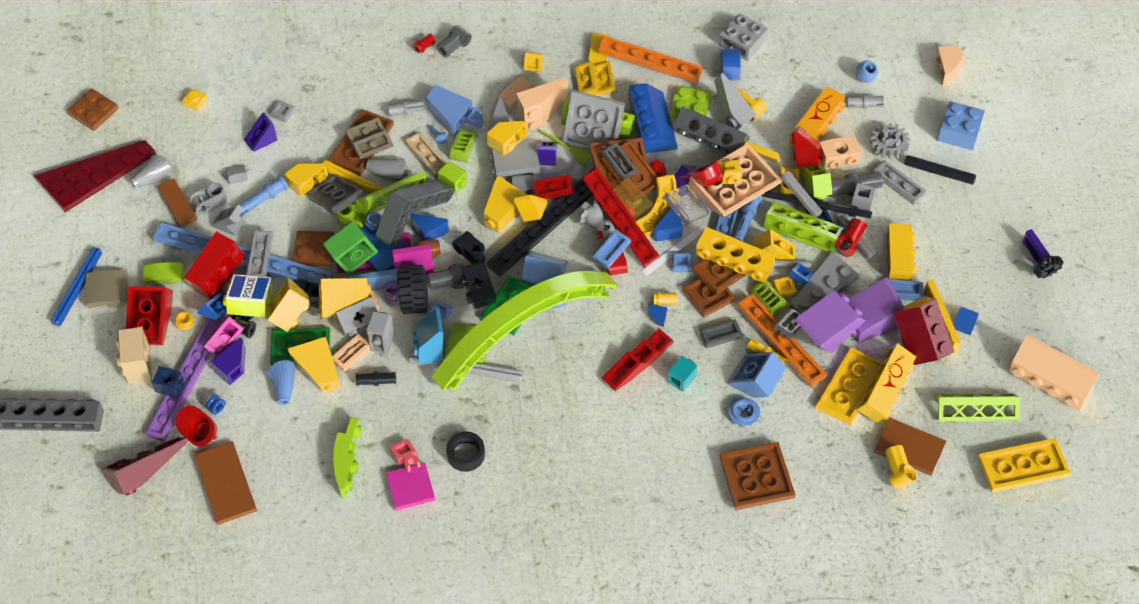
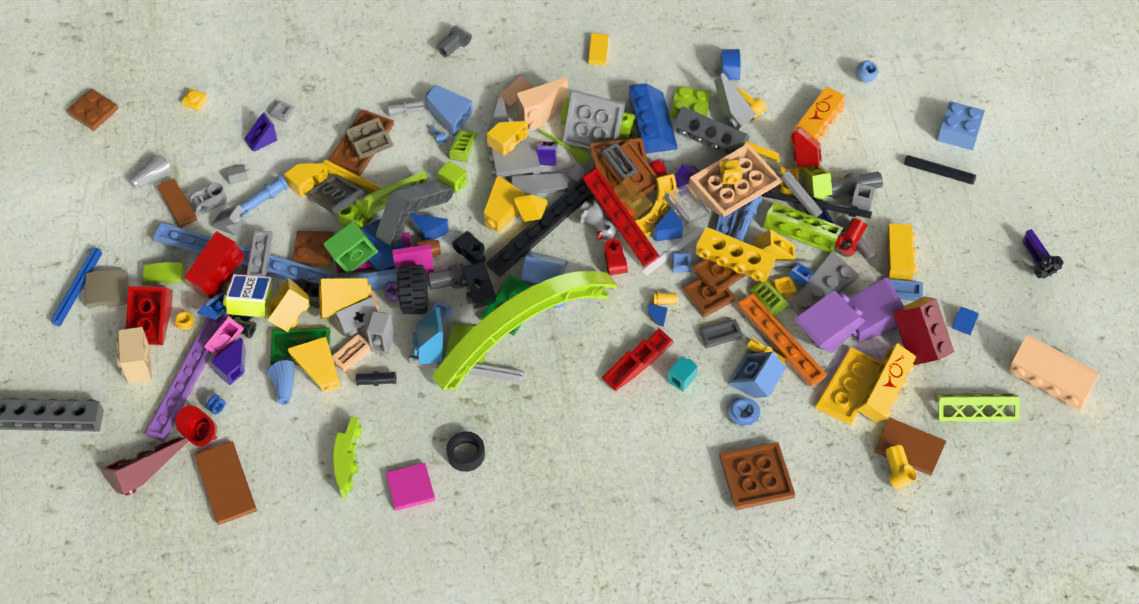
(84, 178): dark red wing -> none
(167, 375): dark blue brick -> none
(373, 220): medium blue plate -> none
(389, 169): light grey piece -> none
(405, 453): coral plate -> none
(421, 45): red pin -> none
(425, 153): tan tile -> none
(475, 118): medium blue tile -> none
(533, 61): yellow tile -> none
(553, 187): red plate -> none
(596, 79): yellow slope -> none
(611, 249): medium blue tile -> none
(650, 59): orange plate -> none
(707, 175): red piece -> none
(744, 35): light grey brick -> none
(785, 330): dark grey tile -> none
(840, 152): light nougat brick -> none
(865, 101): light grey pin -> none
(890, 140): light grey gear -> none
(900, 183): light grey tile -> none
(932, 291): yellow tile -> none
(949, 62): light nougat slope -> none
(1023, 465): yellow plate -> none

